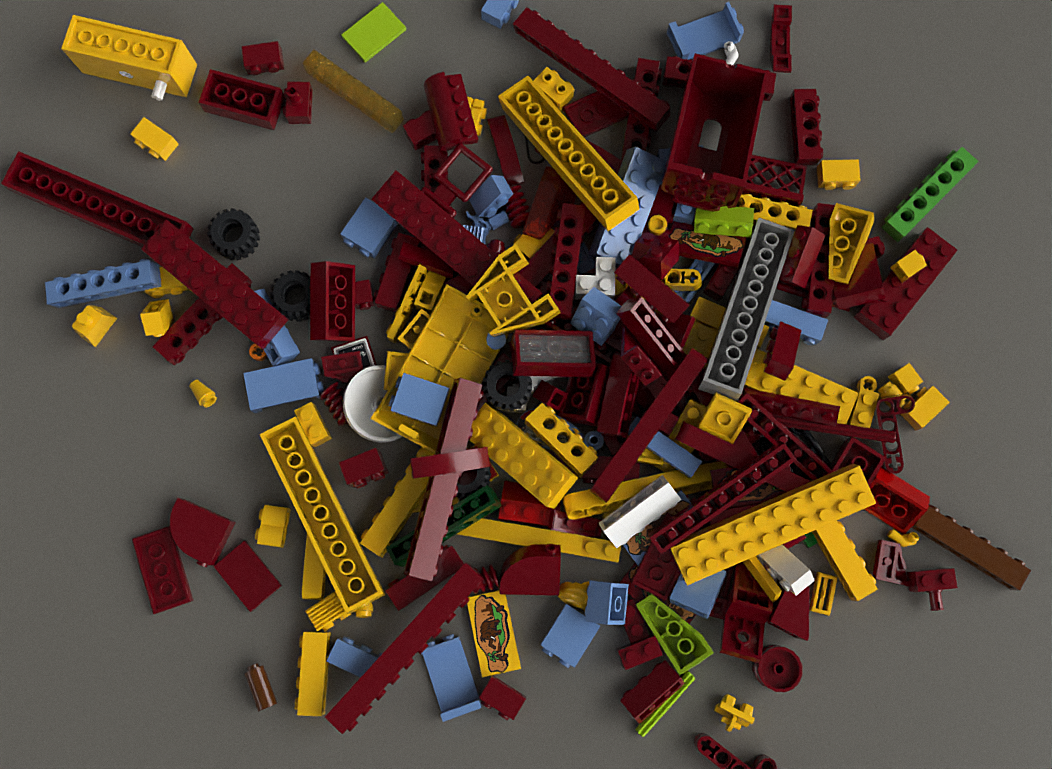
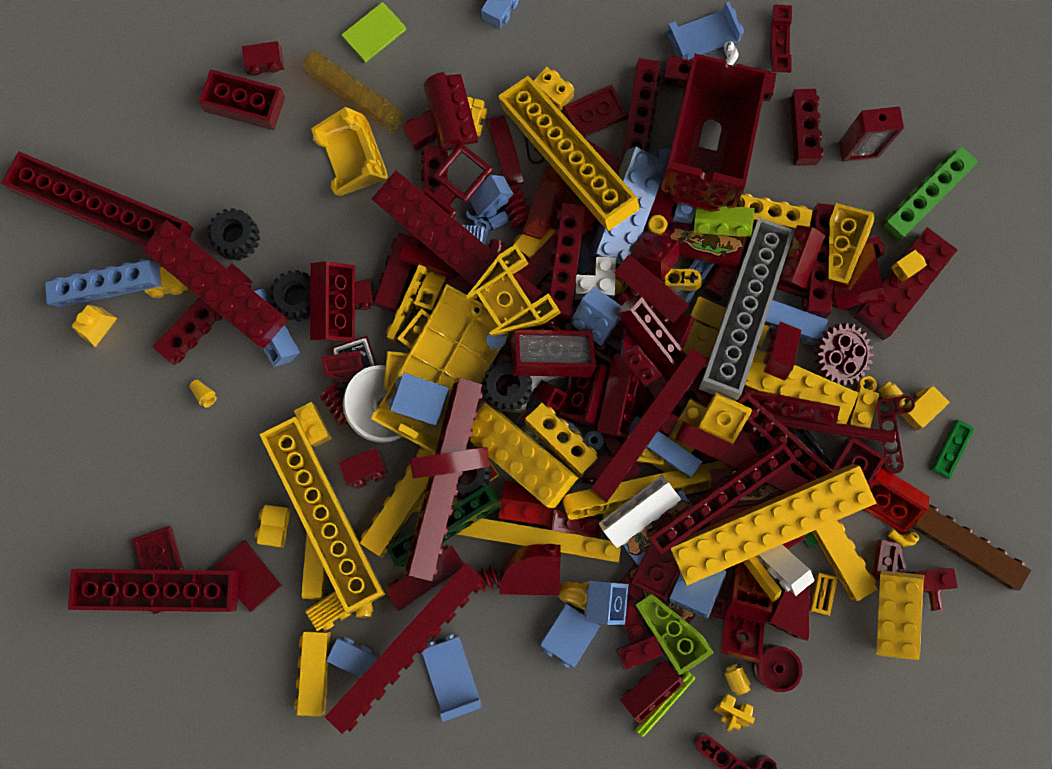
(130, 56): yellow piece -> none
(153, 590): none -> dark red brick
(154, 139): yellow brick -> none
(157, 318): yellow brick -> none
(199, 531): dark red brick -> none
(258, 358): orange bush -> none
(260, 687): reddish brown brick -> none
(283, 384): medium blue panel -> none
(298, 102): dark red brick -> none
(350, 151): none -> yellow windscreen
(368, 229): medium blue brick -> none
(493, 633): tile -> none
(502, 697): dark red brick -> none
(592, 69): dark red brick -> none
(737, 679): none -> yellow brick
(766, 190): dark red fence -> none
(838, 174): yellow brick -> none
(843, 354): none -> gear
(871, 133): none -> dark red brick
(900, 615): none -> yellow brick
(906, 379): yellow brick -> none
(952, 449): none -> green tile

